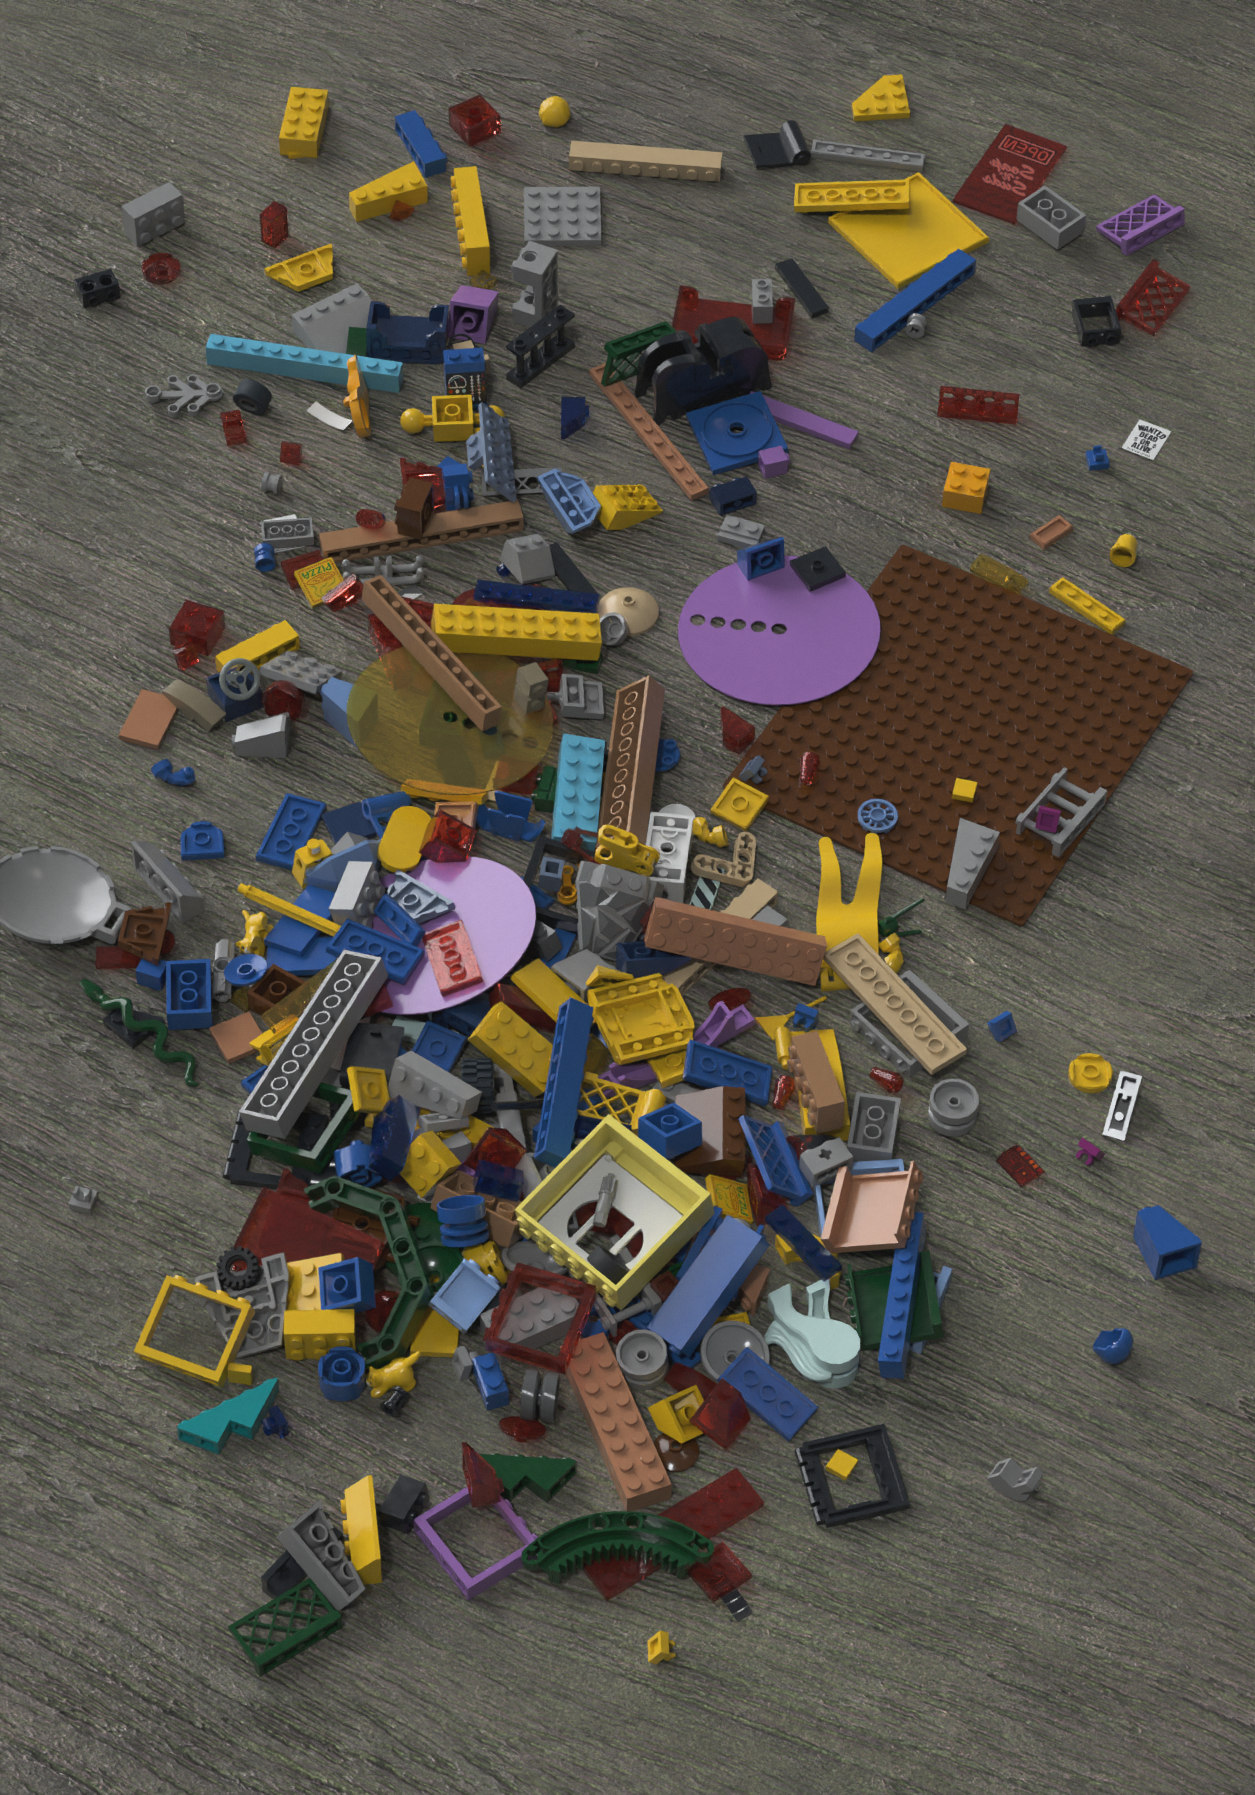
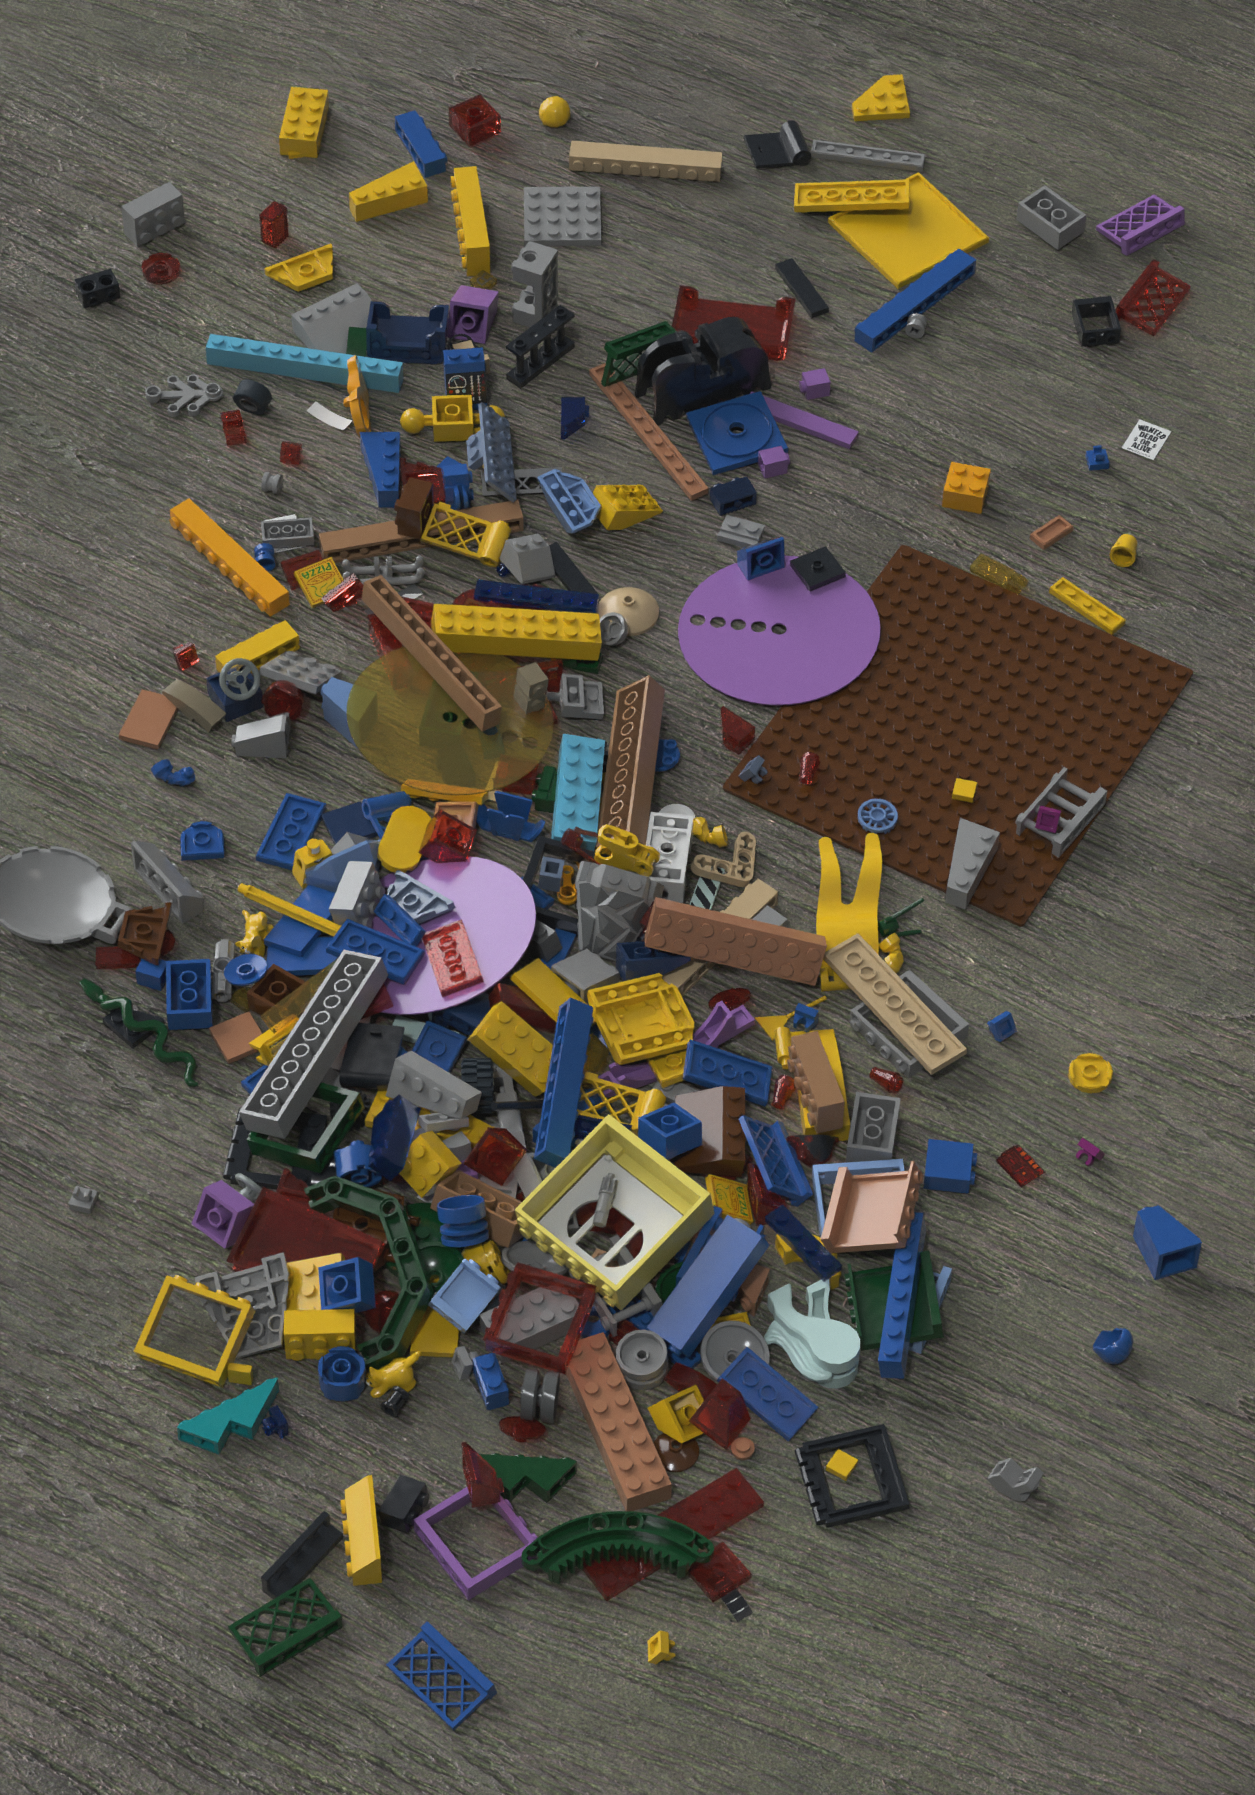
(199, 625): clear red brick -> none
(224, 1210): none -> medium lavender piece
(229, 557): none -> light orange brick
(235, 1255): black tyre -> none
(322, 1556): light grey wedge -> none
(368, 517): clear red piece -> none
(368, 1089): yellow tile -> none
(382, 459): none -> blue wedge
(400, 210): clear red tile -> none
(459, 1664): none -> blue fence
(492, 539): none -> yellow piece
(498, 1180): clear blue brick -> none
(605, 976): yellow slope -> none
(607, 1264): black tyre -> none
(664, 1285): clear red tile -> none
(739, 804): yellow tile -> none
(742, 1448): none -> nougat plate
(762, 301): light grey brick -> none
(815, 384): none -> medium lavender brick
(823, 1161): light grey brick -> none
(949, 1166): none -> blue brick
(953, 1107): light grey wheel -> none
(978, 408): clear red fence -> none
(1009, 173): clear red piece -> none
(1122, 1105): slope -> none

